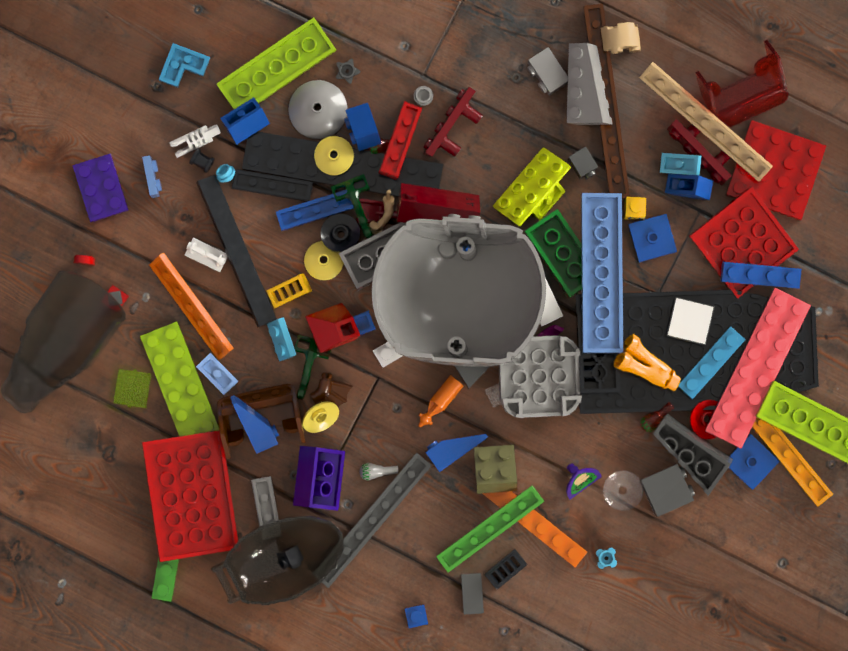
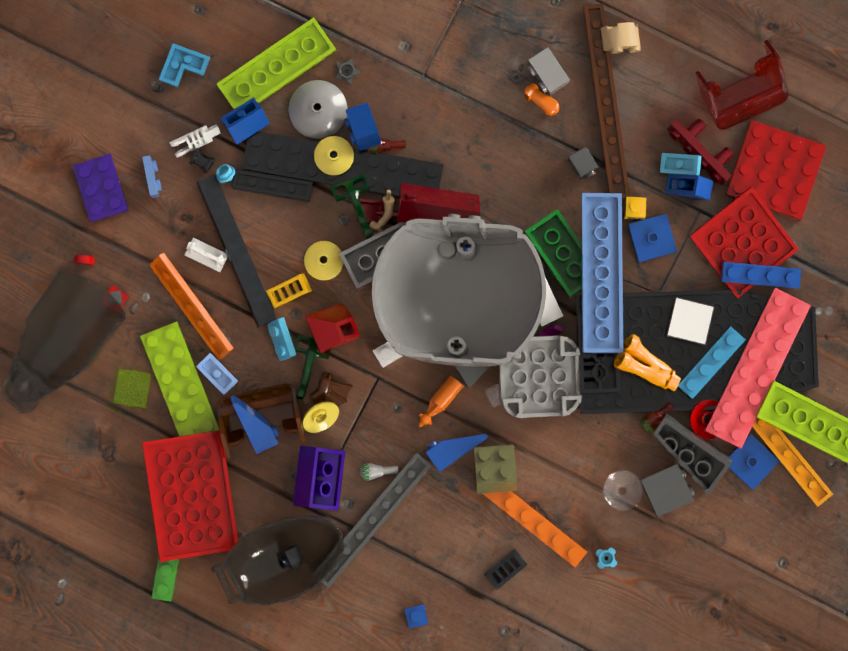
(265, 500): light grey tile -> none
(312, 211): blue plate -> none
(336, 224): black dish -> none
(364, 322): blue tile -> none
(400, 140): red tile -> none
(423, 95): light grey plate -> none
(461, 108): dark red plate -> none
(472, 593): dark grey tile -> none
(490, 528): bright green plate -> none
(534, 189): neon yellow bracket -> none
(545, 102): none -> orange piece
(580, 479): shield -> none
(585, 87): light grey wedge -> none
(705, 121): tan tile -> none

